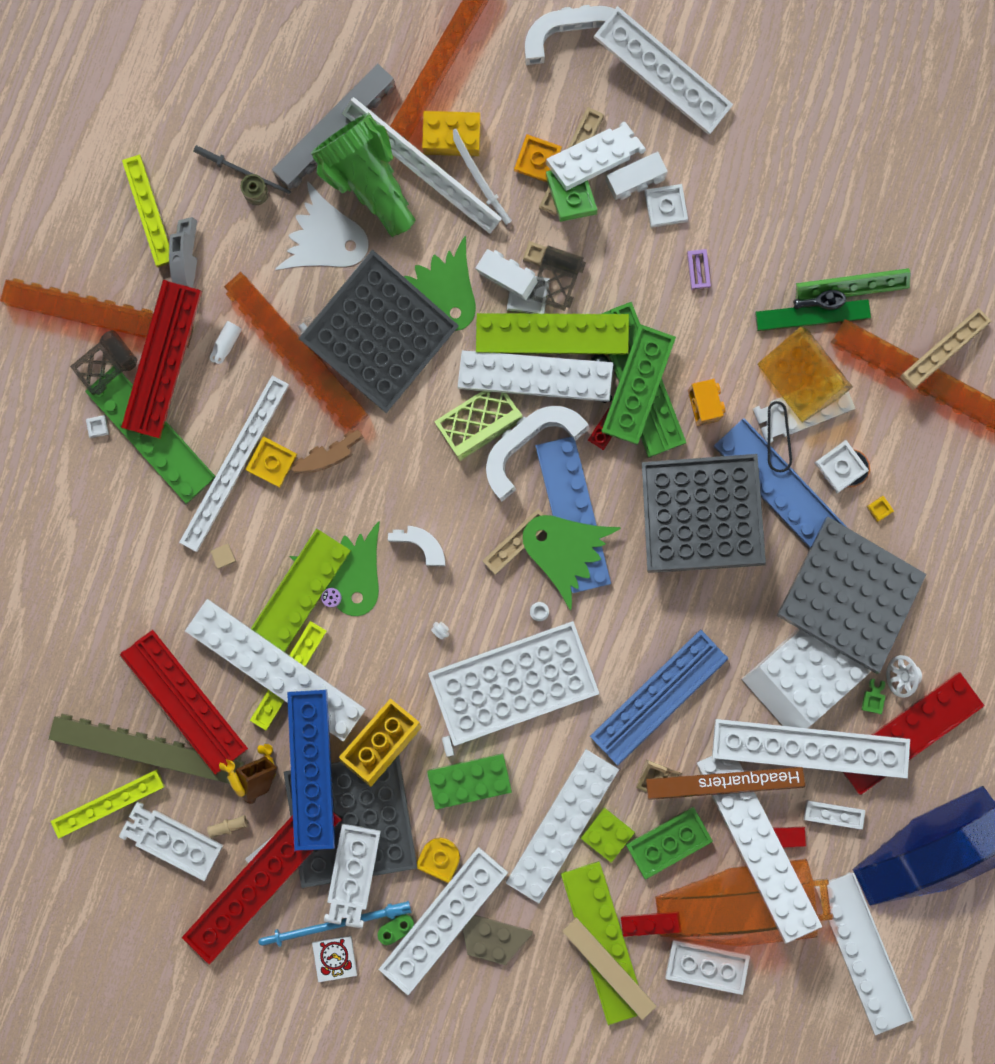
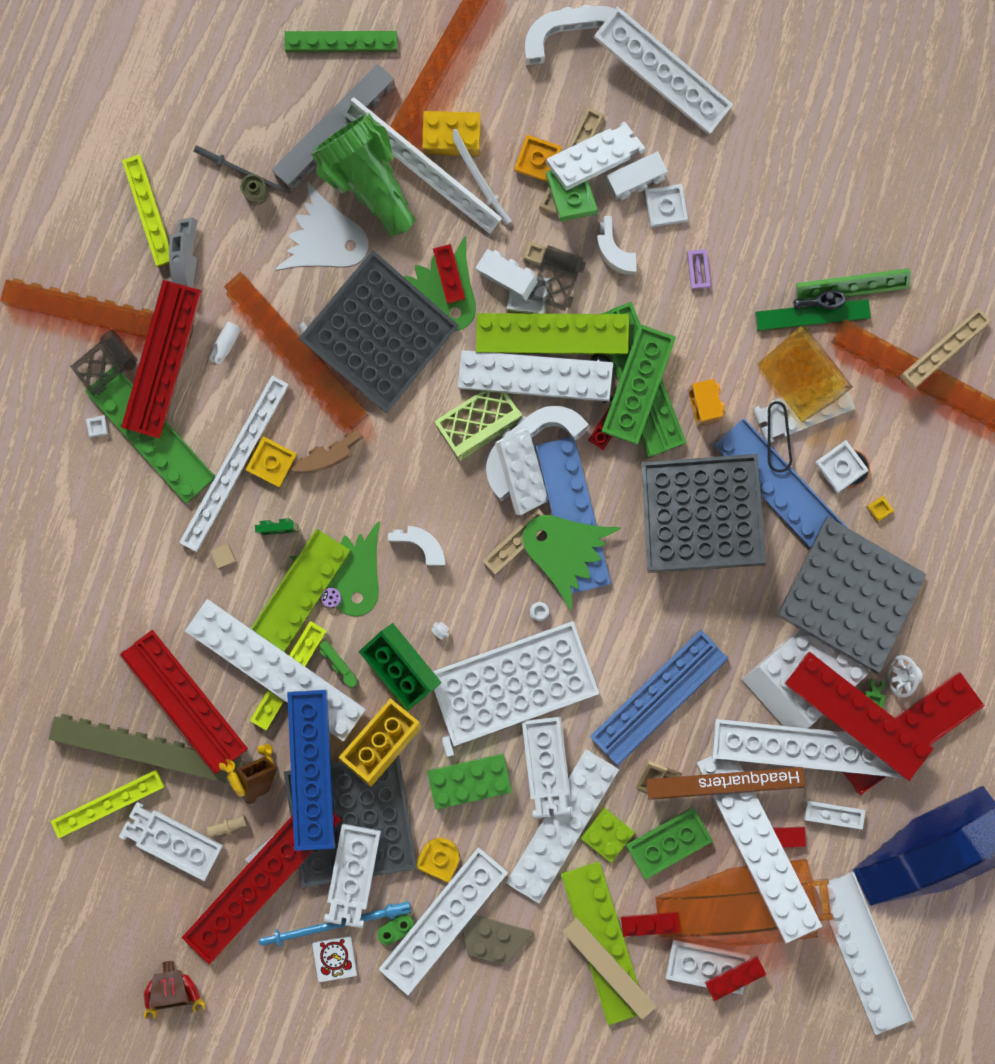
(170, 990): none -> reddish brown torso
(284, 526): none -> green plate
(339, 665): none -> bright green hinge
(340, 41): none -> bright green plate
(399, 666): none -> green brick
(448, 274): none -> red plate
(522, 471): none -> white plate
(547, 766): none -> white hinge
(613, 256): none -> white arch
(735, 978): none -> red plate
(858, 716): none -> red plate

